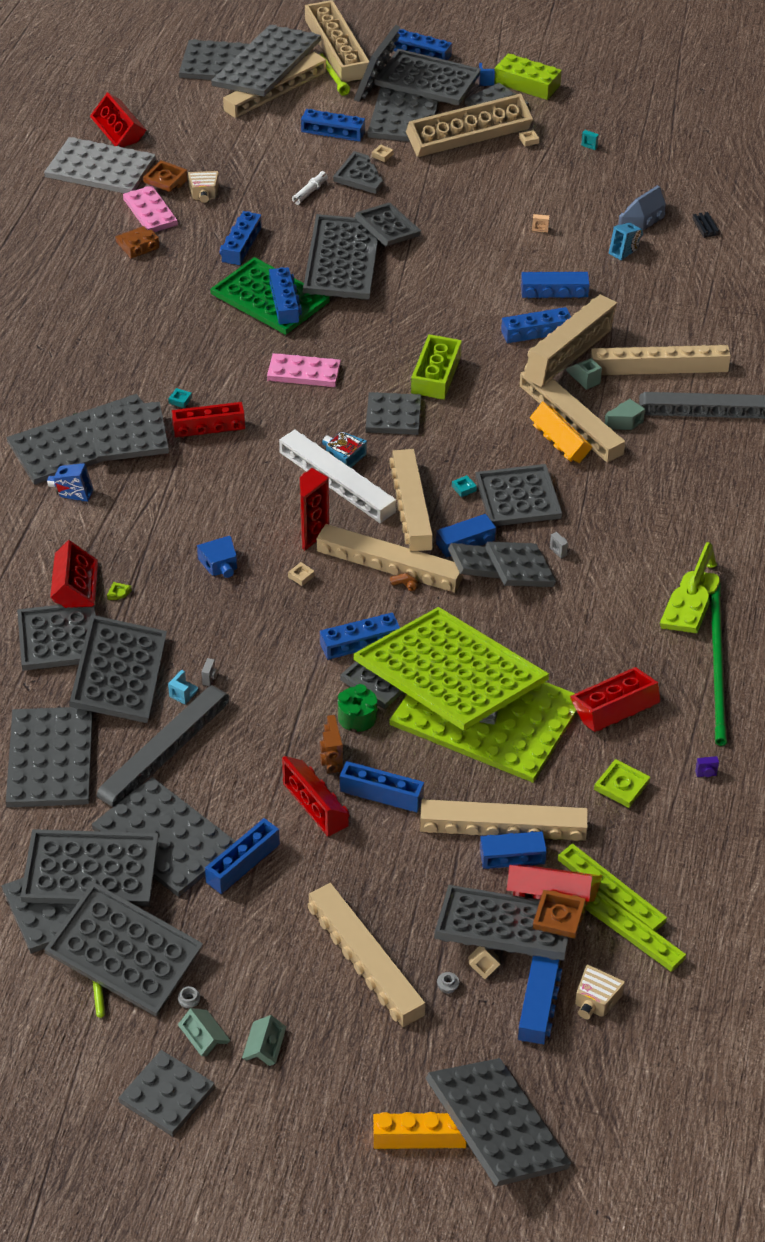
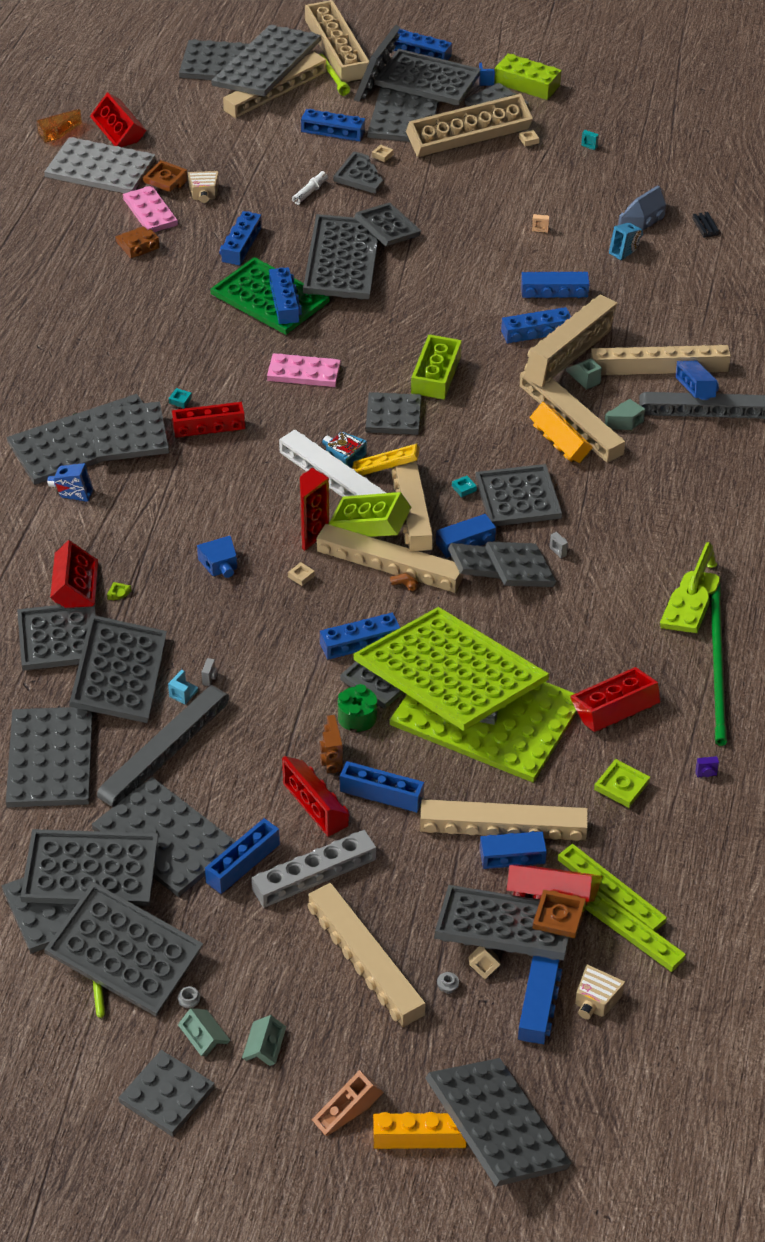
(58, 125): none -> clear orange slope
(313, 868): none -> light grey brick
(348, 1103): none -> nougat slope
(372, 514): none -> lime brick
(387, 460): none -> yellow tile
(696, 379): none -> blue brick

